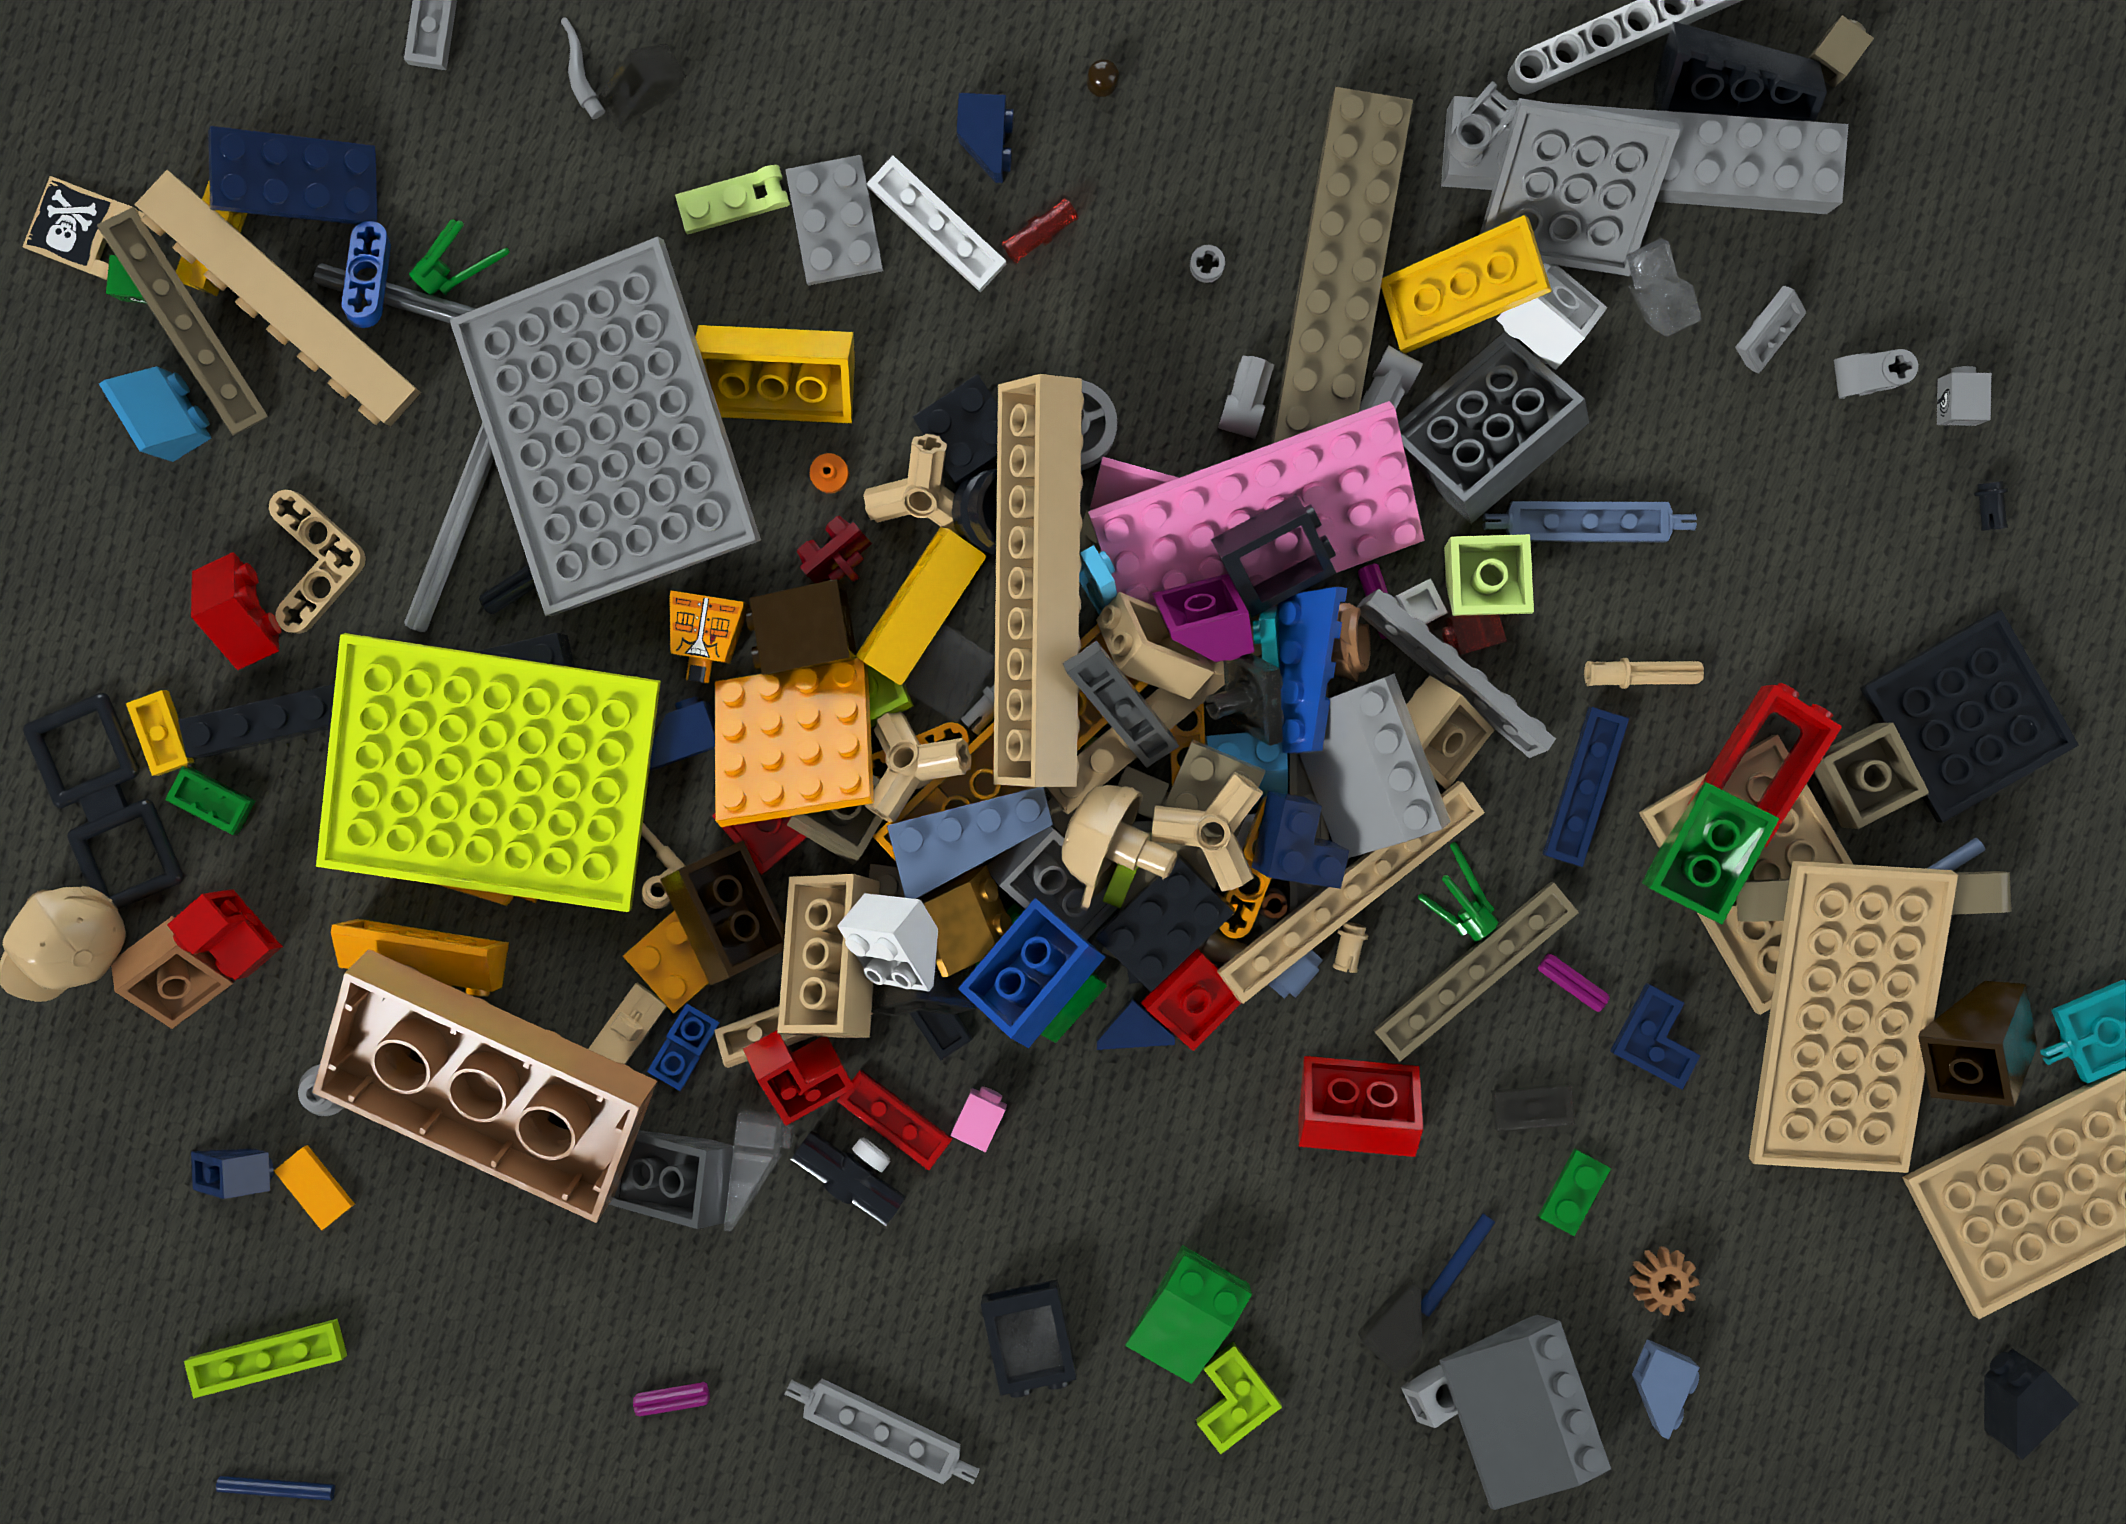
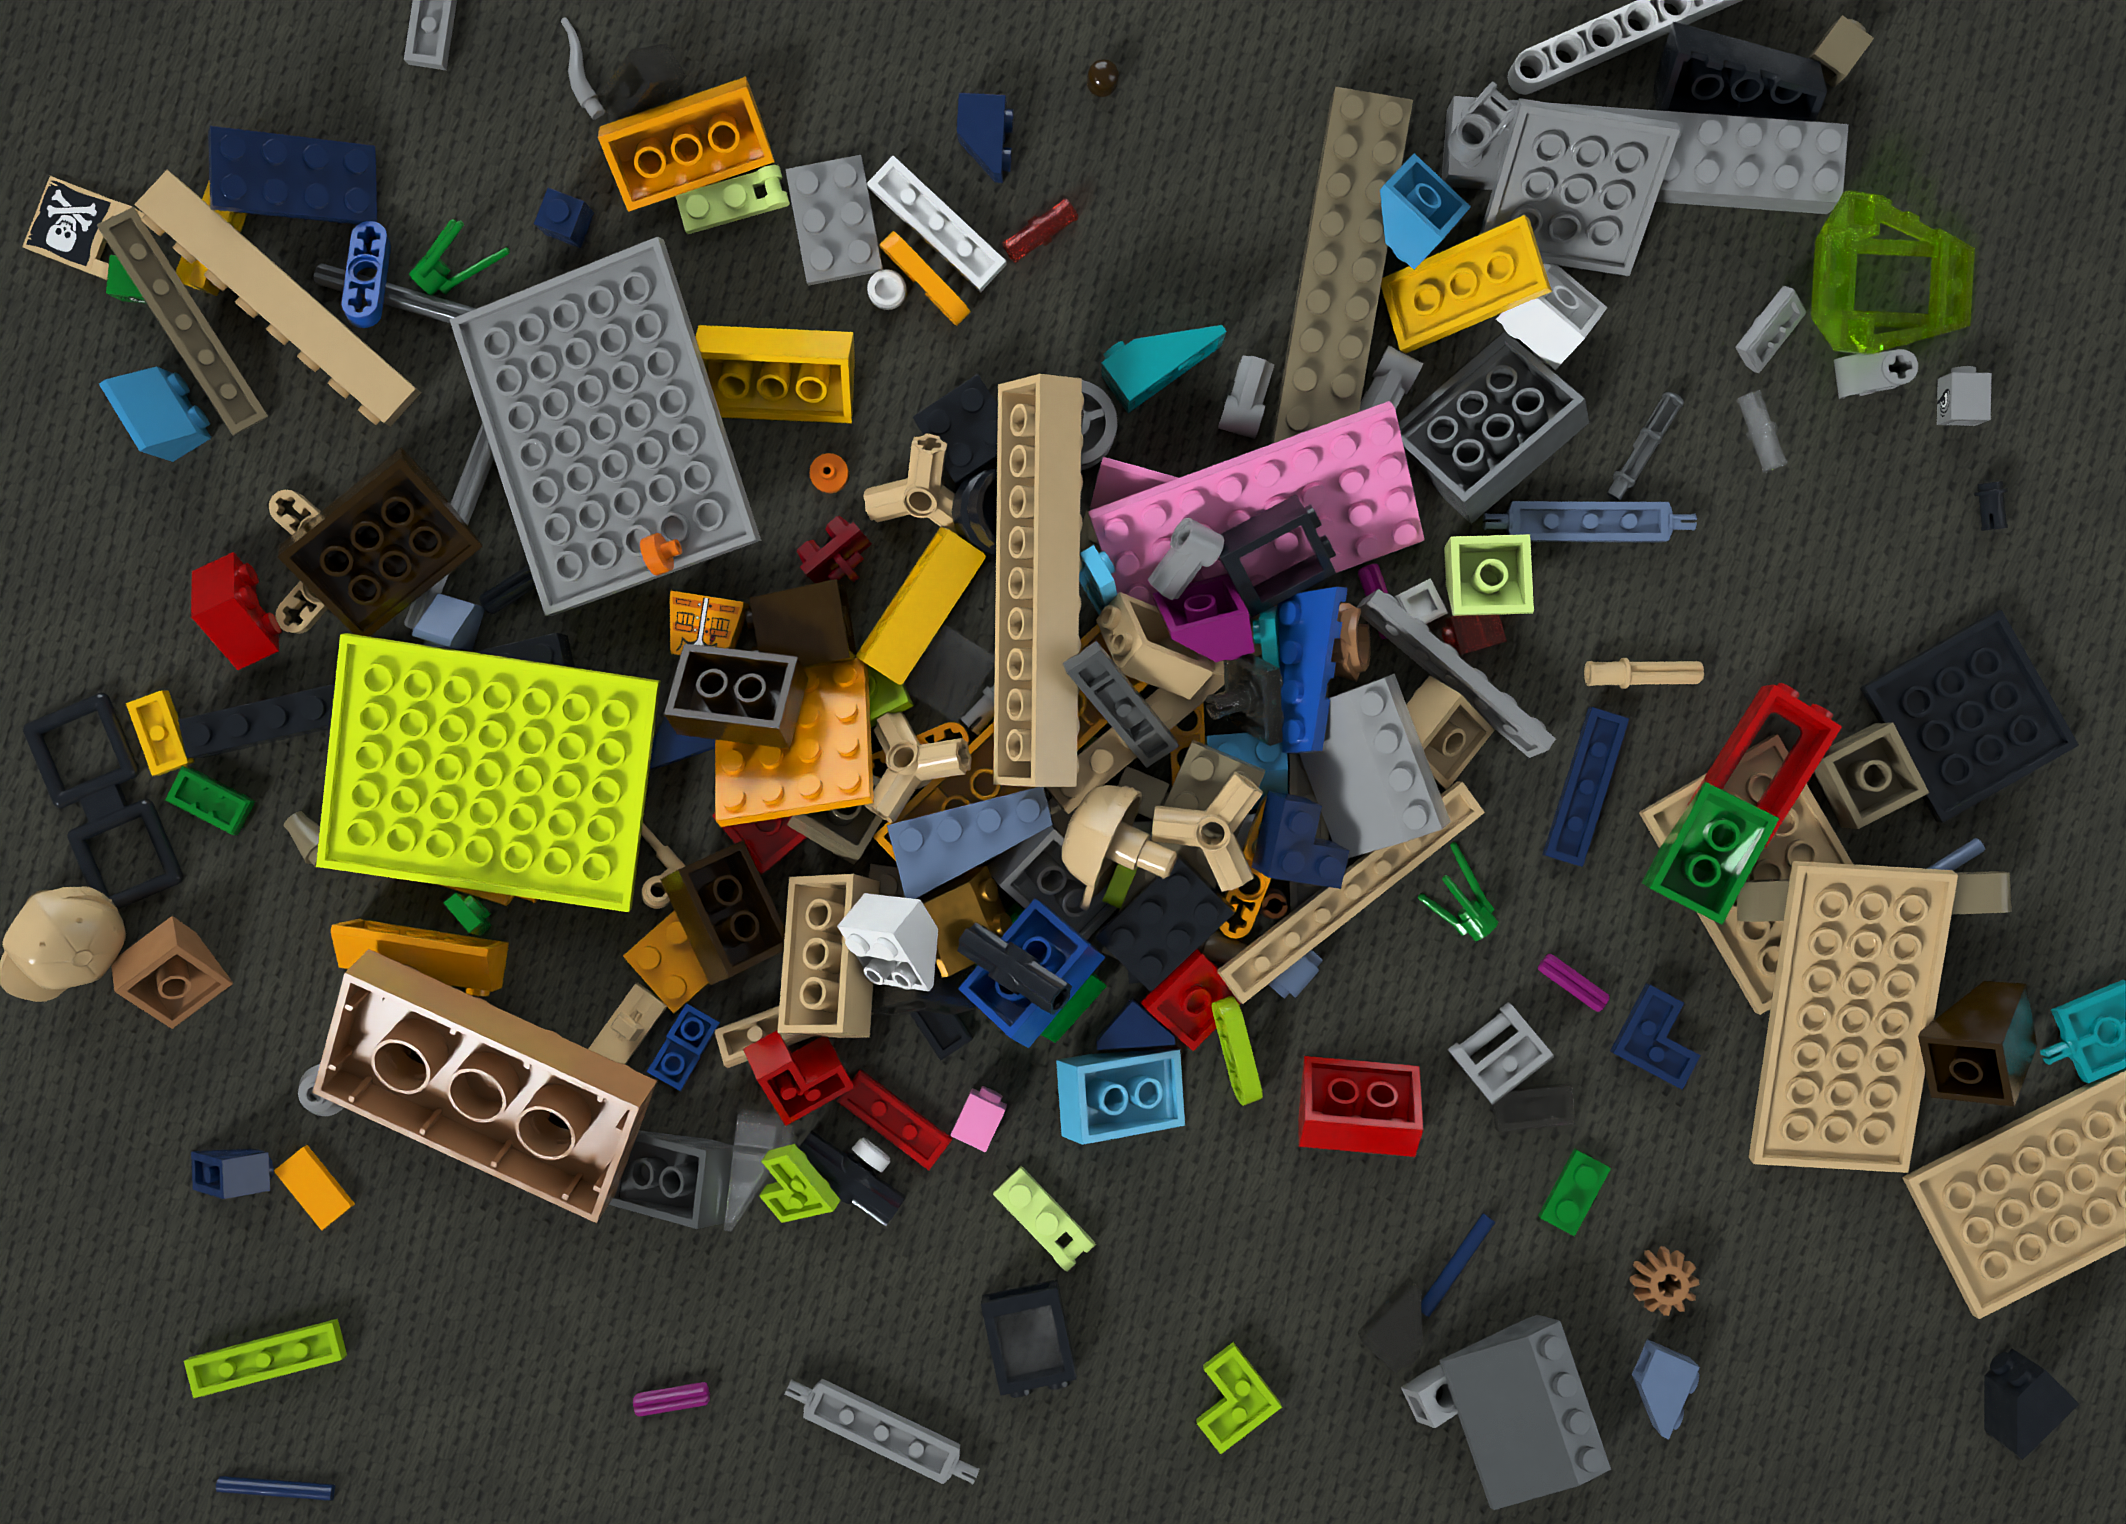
(228, 930): red brick -> none
(305, 835): none -> dark tan cone
(379, 545): none -> dark brown slope
(450, 623): none -> sand blue slope
(469, 913): none -> green plate
(564, 217): none -> dark blue brick
(659, 553): none -> orange tile
(686, 144): none -> light orange slope
(736, 695): none -> dark brown brick
(799, 1188): none -> lime plate
(887, 289): none -> white tile
(920, 272): none -> light orange beam
(1014, 968): none -> black piece
(1043, 1217): none -> yellowish green plate
(1120, 1094): none -> medium azure slope
(1153, 362): none -> teal slope
(1189, 1315): green slope -> none
(1190, 549): none -> light grey piece
(1199, 255): light grey bush -> none
(1237, 1050): none -> lime beam
(1349, 947): tan pin -> none
(1418, 211): none -> dark azure slope
(1475, 971): dark tan plate -> none
(1509, 1062): none -> light grey plate
(1646, 443): none -> dark grey piece
(1660, 294): clear brick -> none
(1761, 431): none -> clear pin
(1834, 276): none -> clear neon green windscreen

